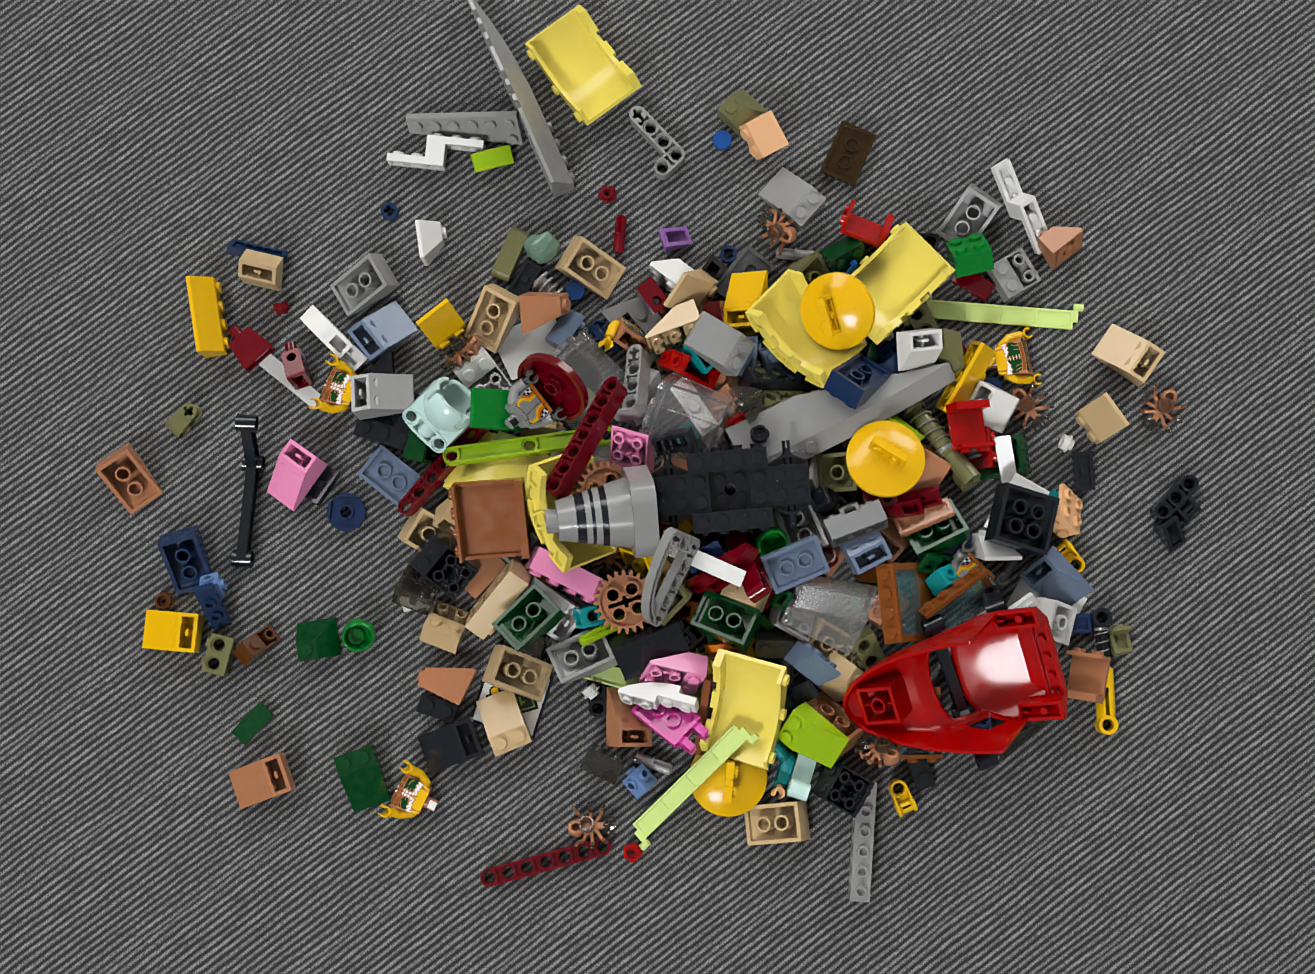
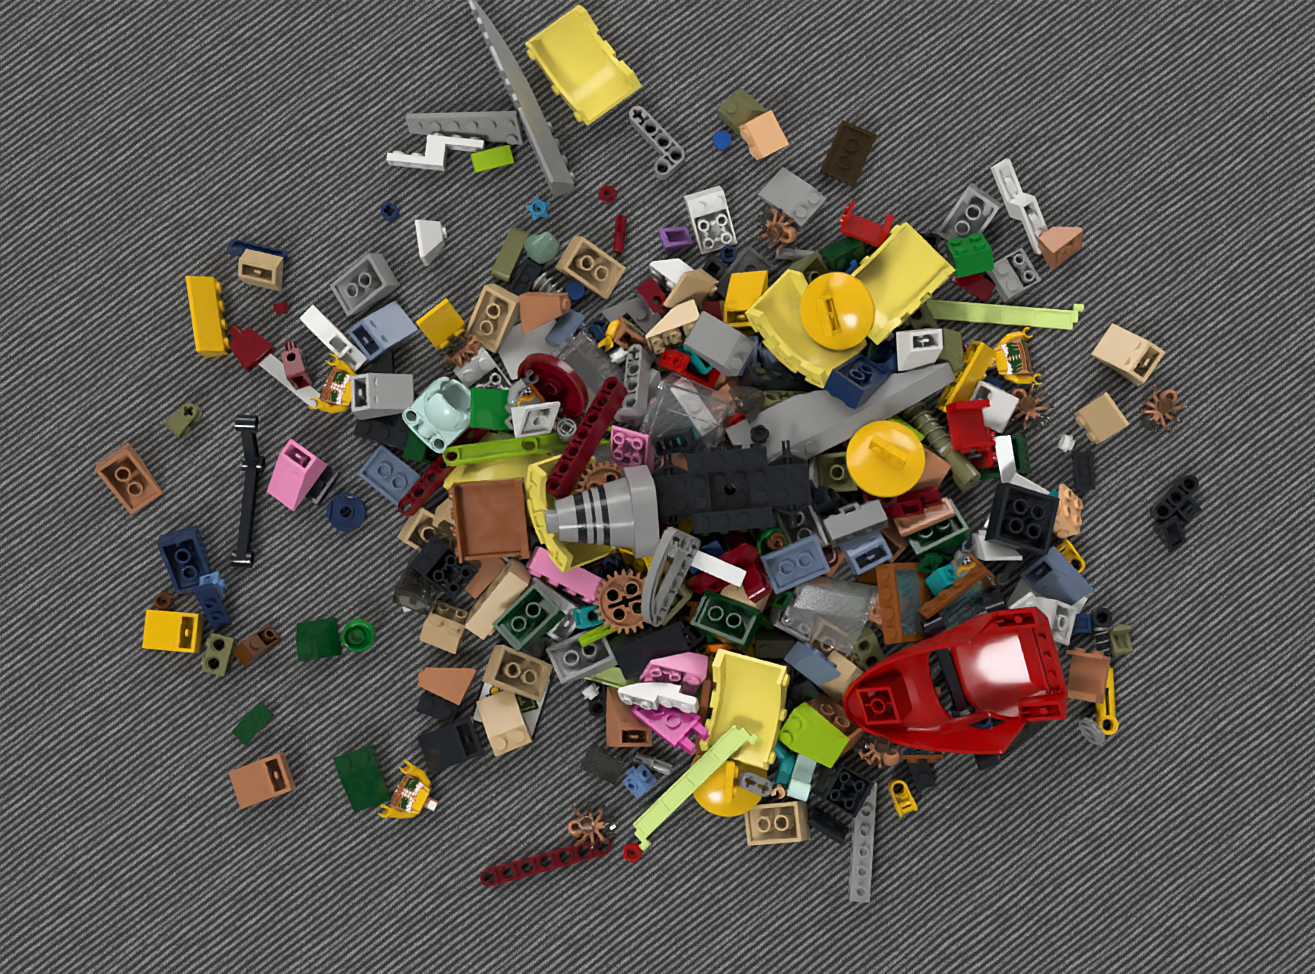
(534, 418): none -> white slope
(543, 208): none -> dark azure plate
(566, 434): none -> light grey wheel
(615, 561): none -> dark blue bush
(618, 355): none -> white plate
(710, 219): none -> white slope
(756, 780): none -> light grey beam
(776, 536): none -> reddish brown plate
(828, 825): none -> black plate
(1091, 731): none -> light grey gear

